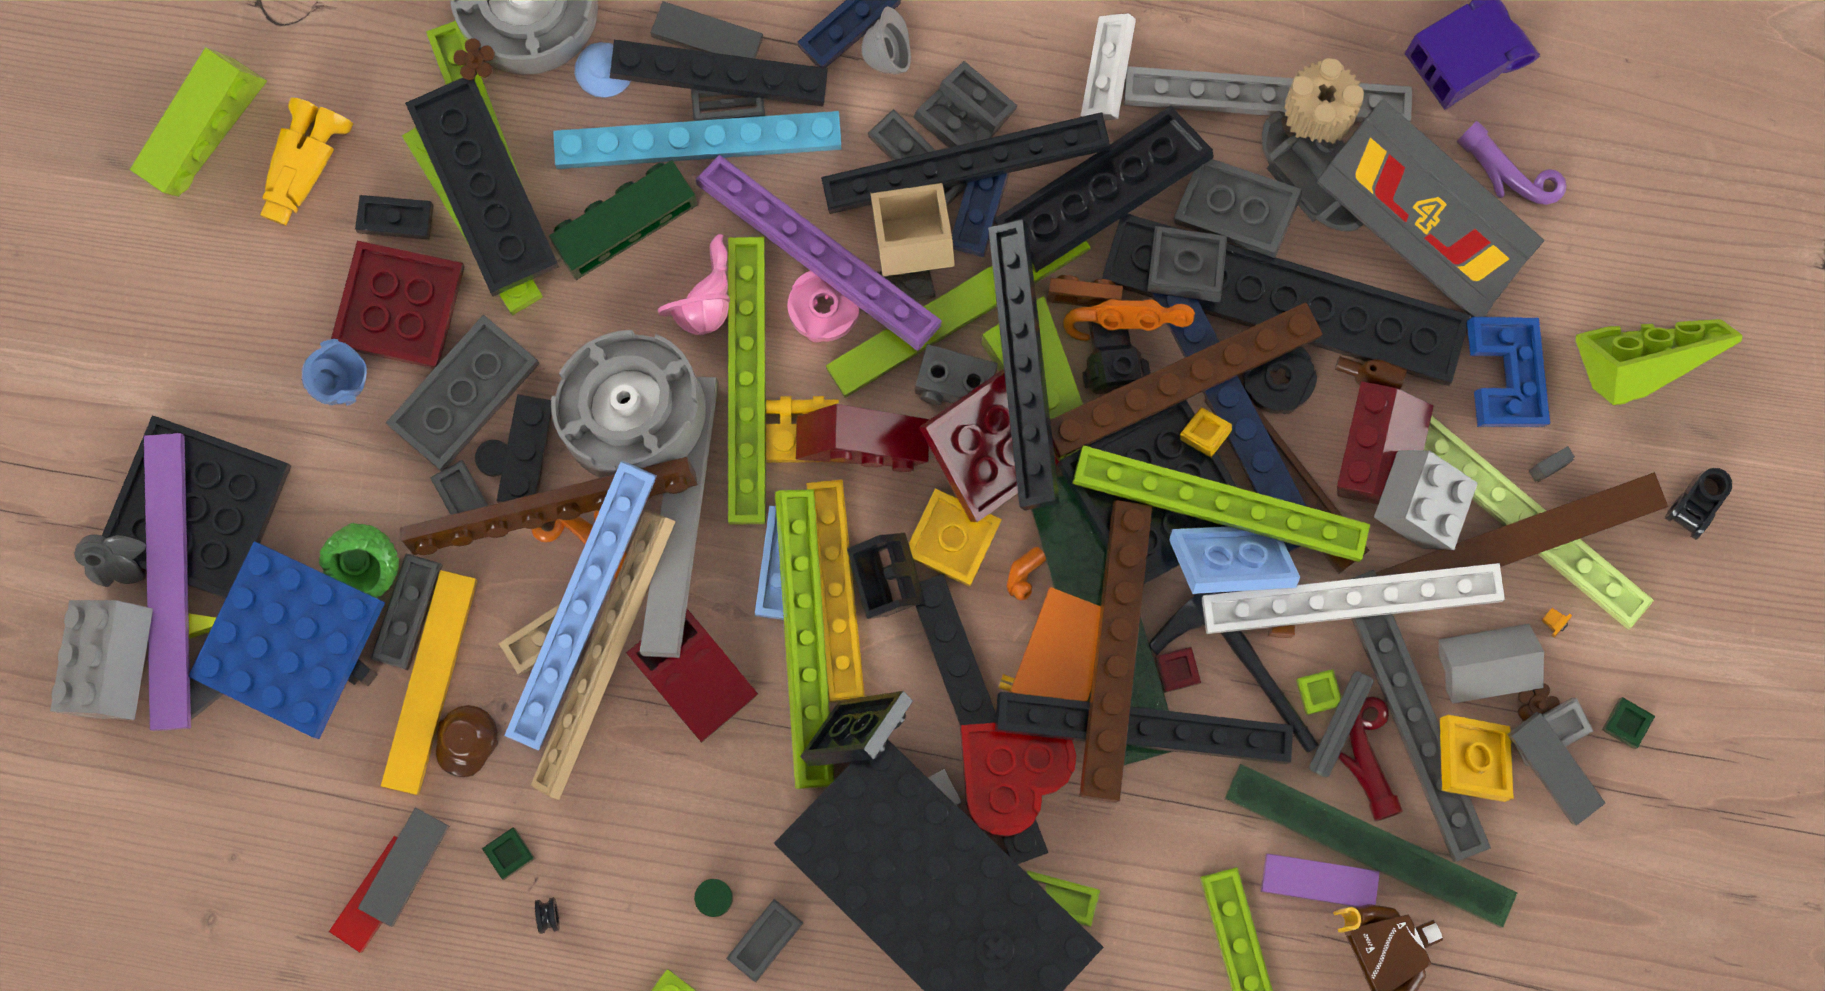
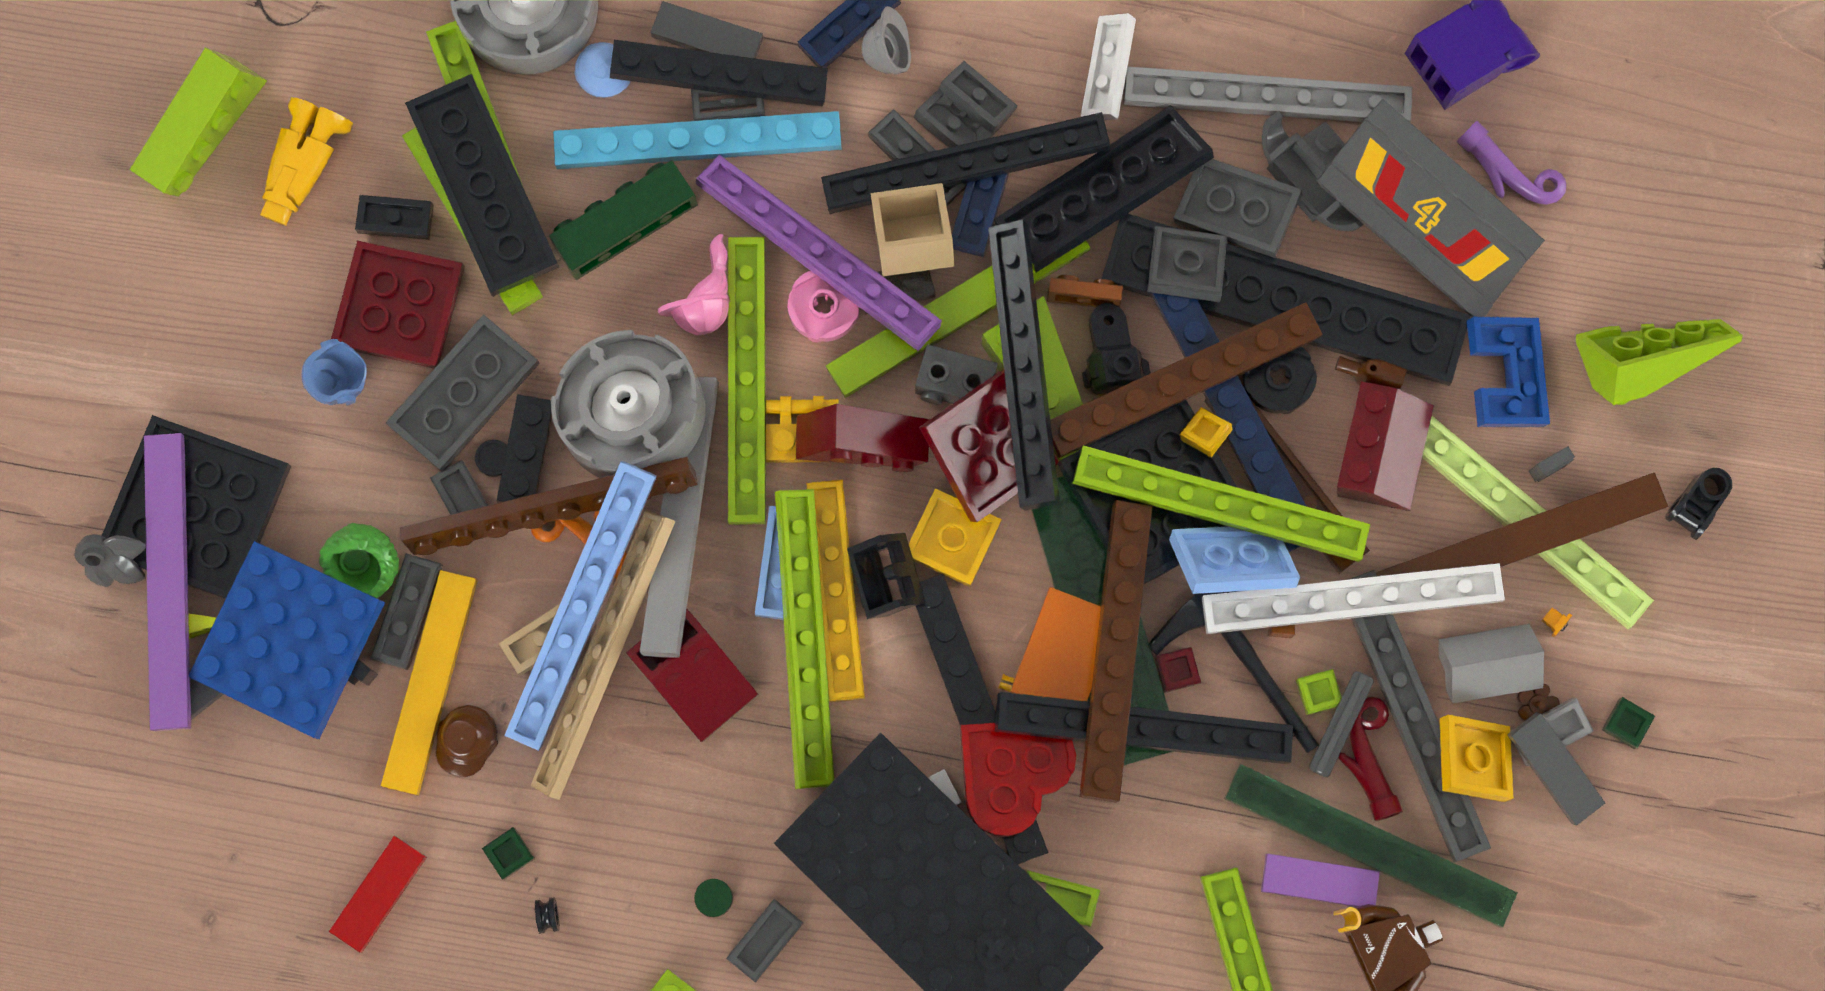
(101, 659): light grey brick -> none
(403, 867): dark grey tile -> none
(474, 59): reddish brown plant -> none
(857, 729): black plate -> none
(1019, 572): orange arm -> none
(1127, 315): orange piece -> none
(1323, 101): tan brick -> none
(1426, 499): light grey brick -> none

